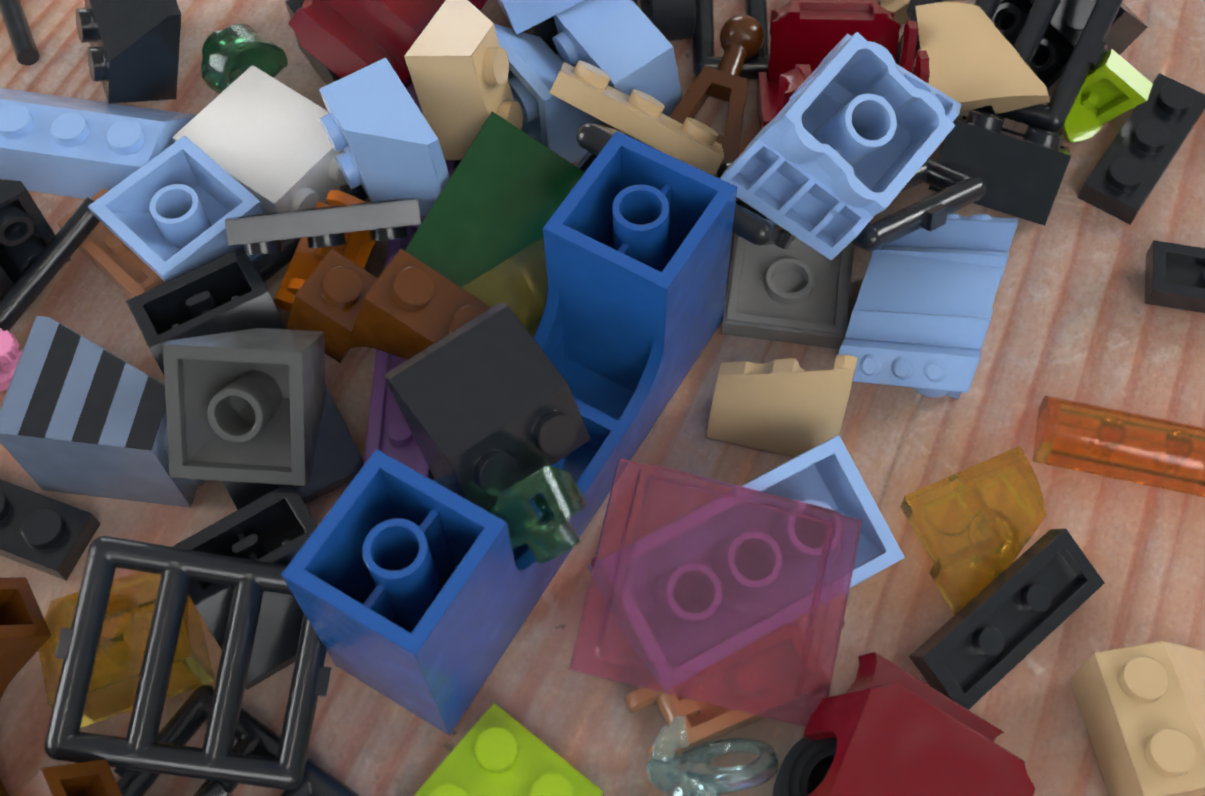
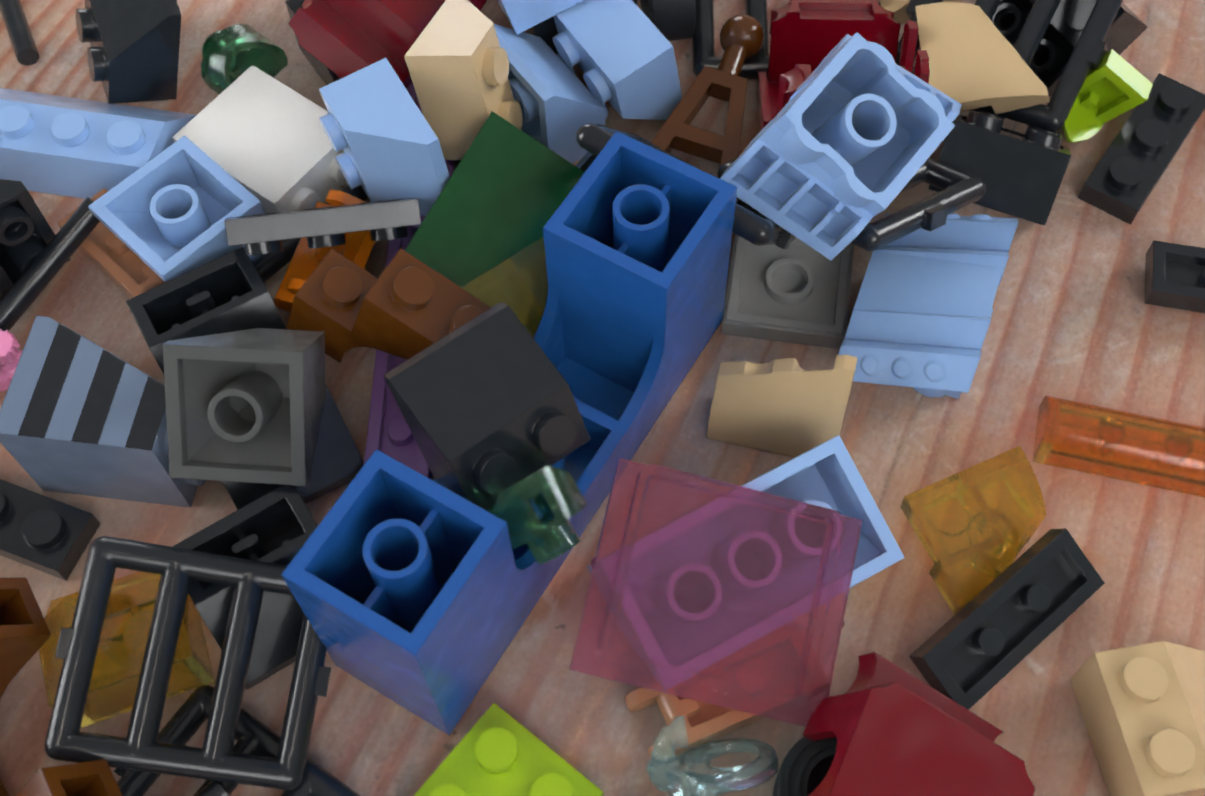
(638, 116): tan plate -> none

